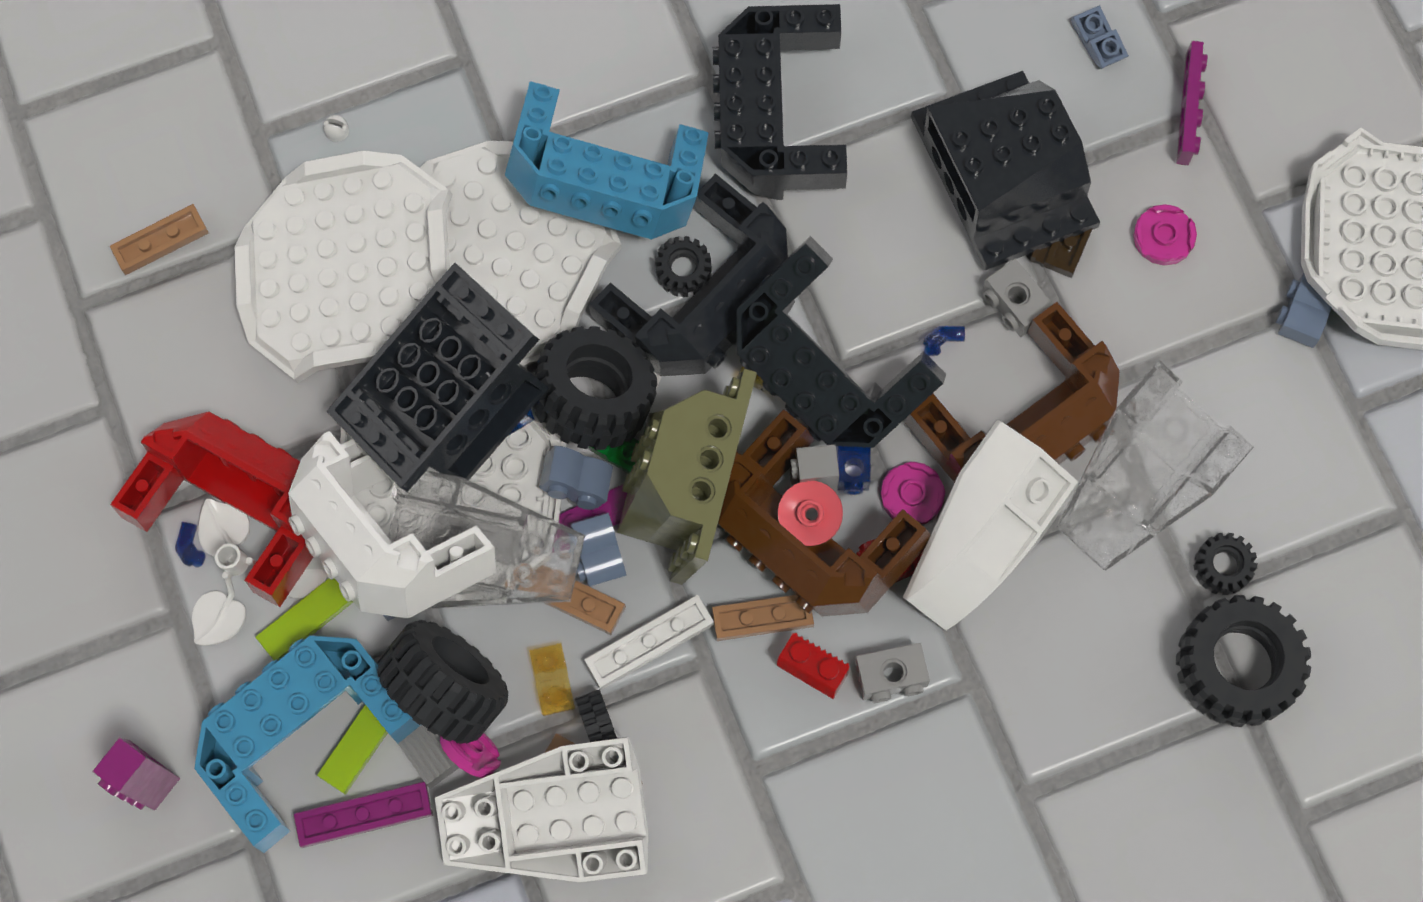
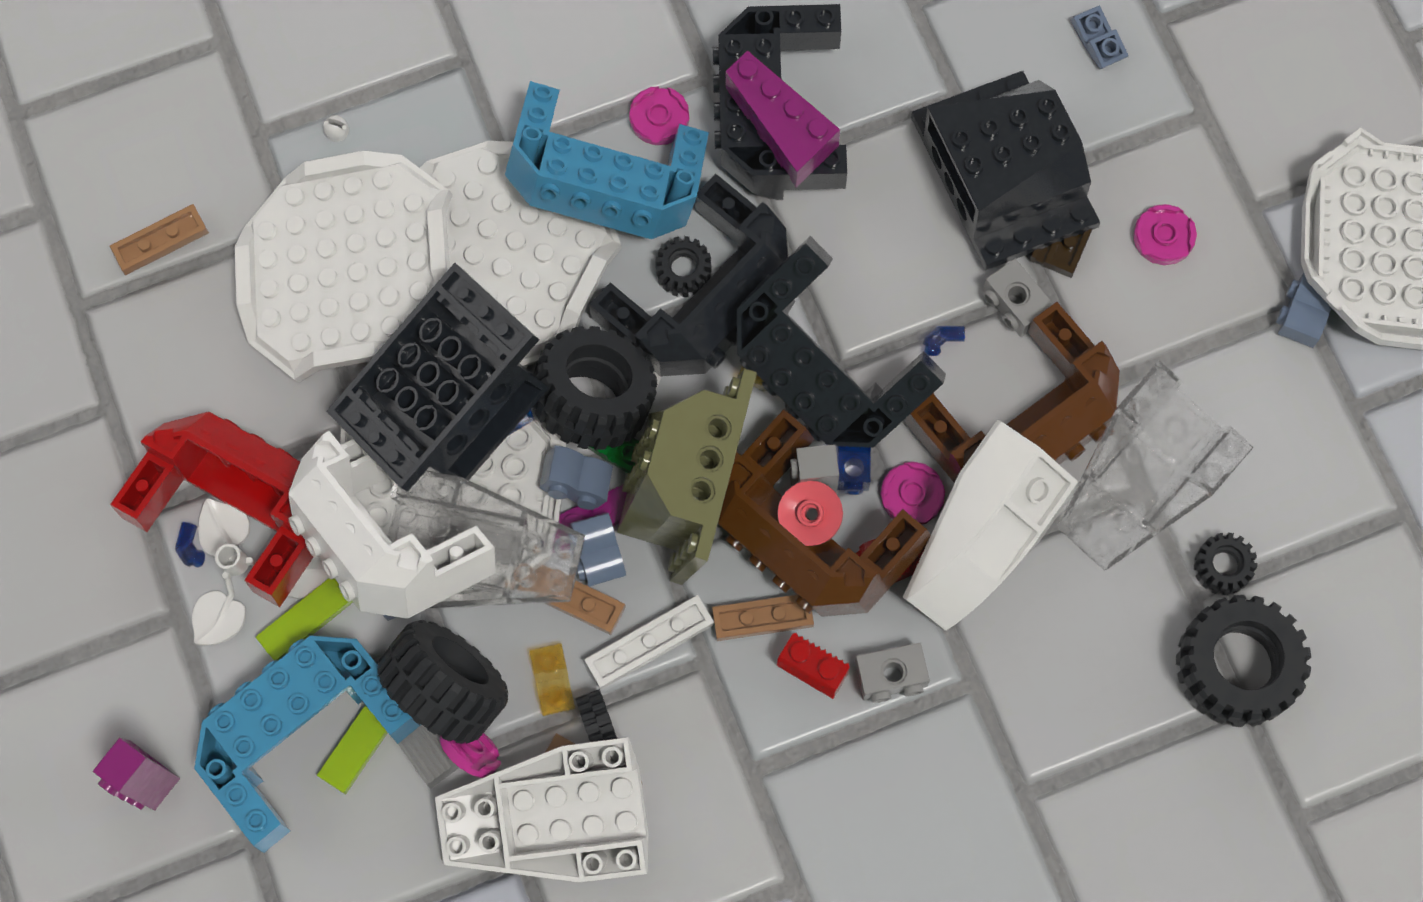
(363, 814): magenta plate -> none
(657, 114): none -> dark pink tile
(783, 118): none -> magenta wedge
(1192, 92): magenta plate -> none

